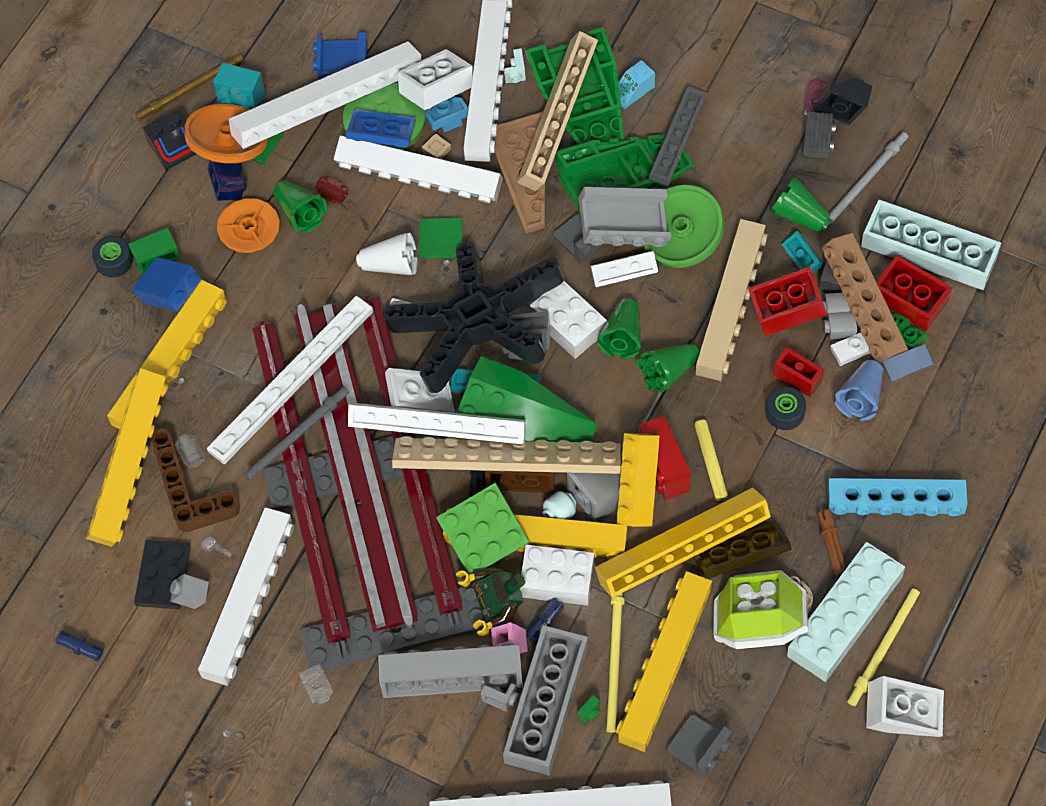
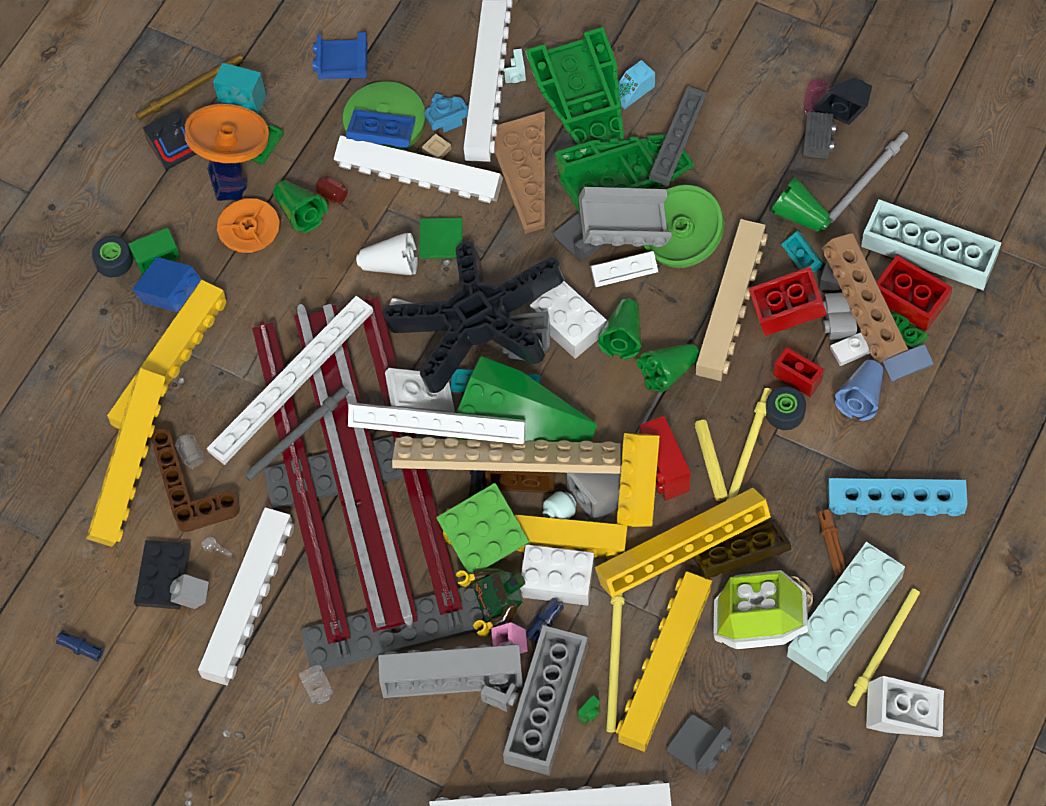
(322, 95): white brick -> none
(435, 79): white brick -> none
(557, 111): tan brick -> none
(760, 411): none -> light yellow bar

